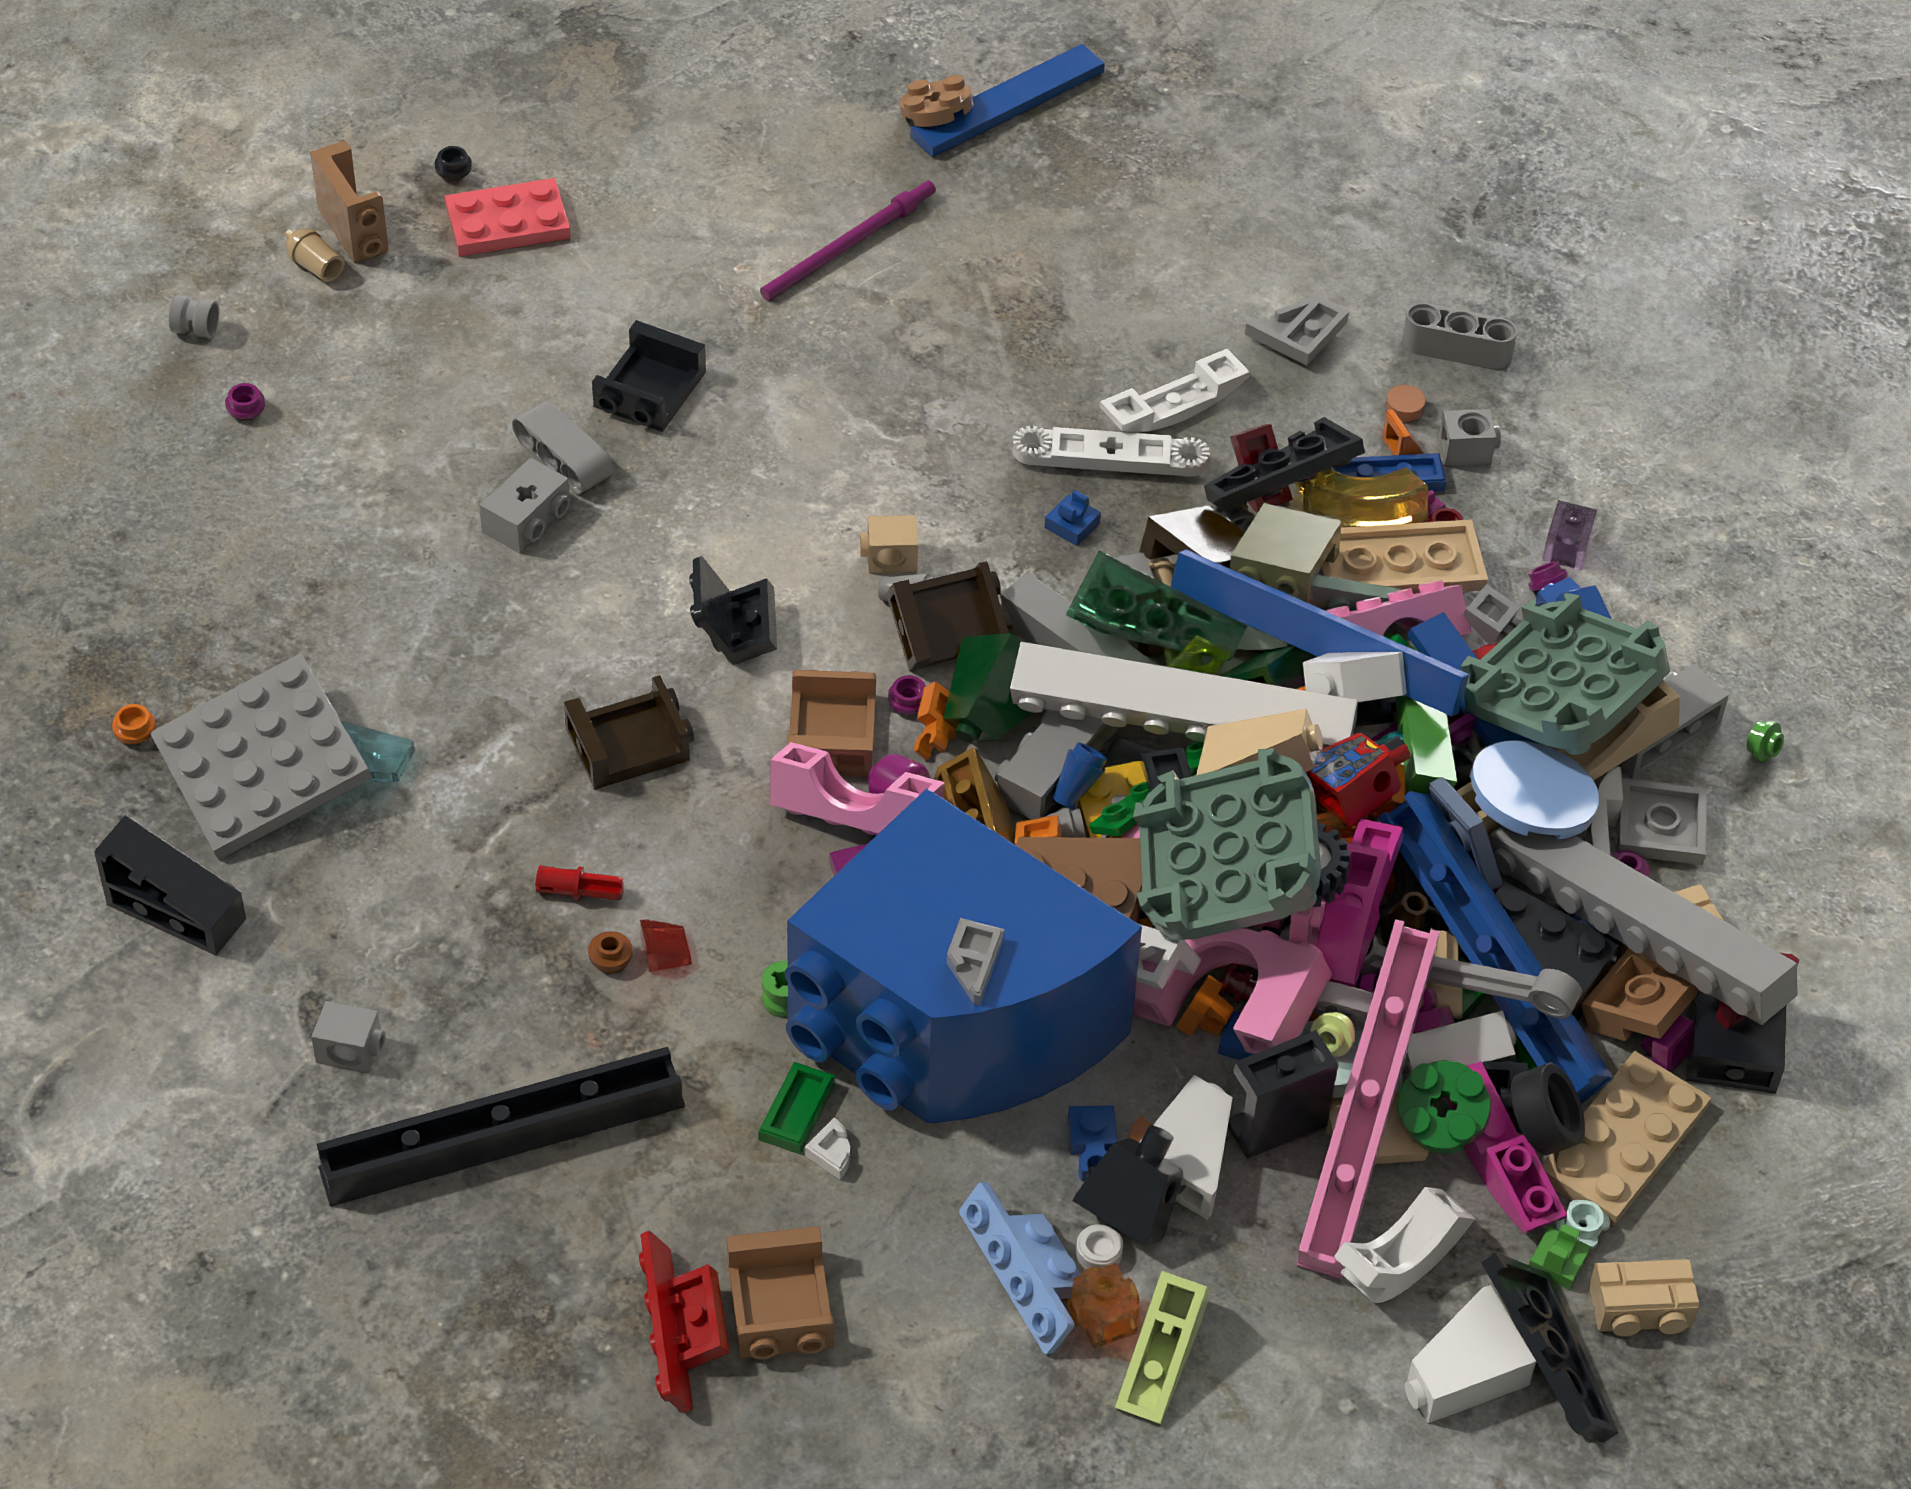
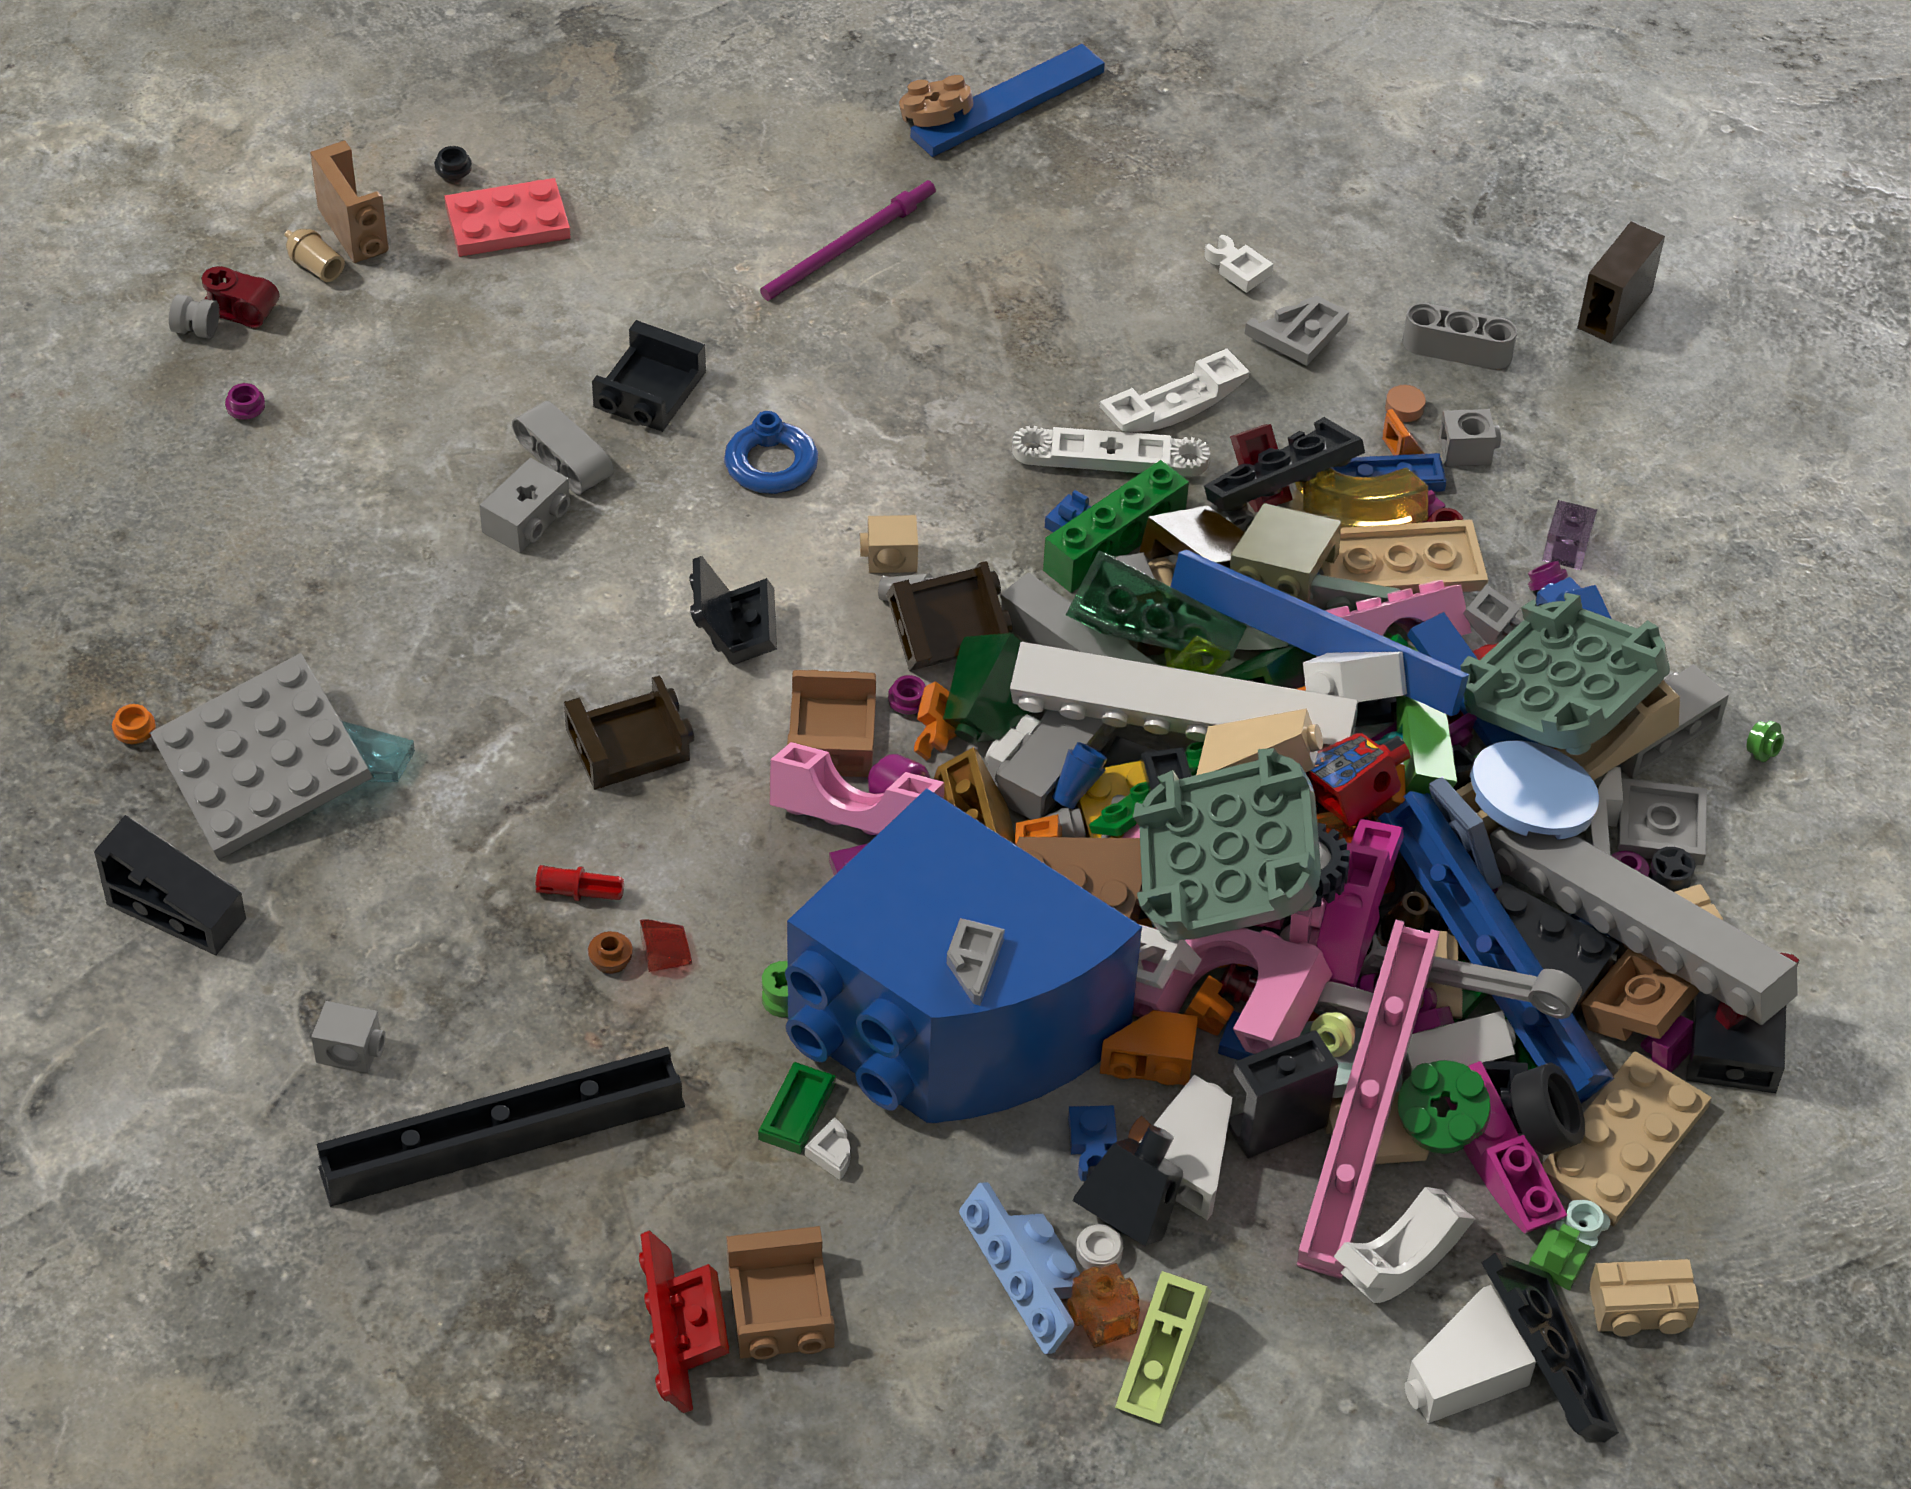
(242, 297): none -> dark red piece
(769, 431): none -> blue piece
(1009, 744): none -> white plate
(1113, 524): none -> green brick
(1152, 1049): none -> orange slope
(1241, 266): none -> white plate
(1620, 282): none -> dark brown brick
(1673, 862): none -> black wheel

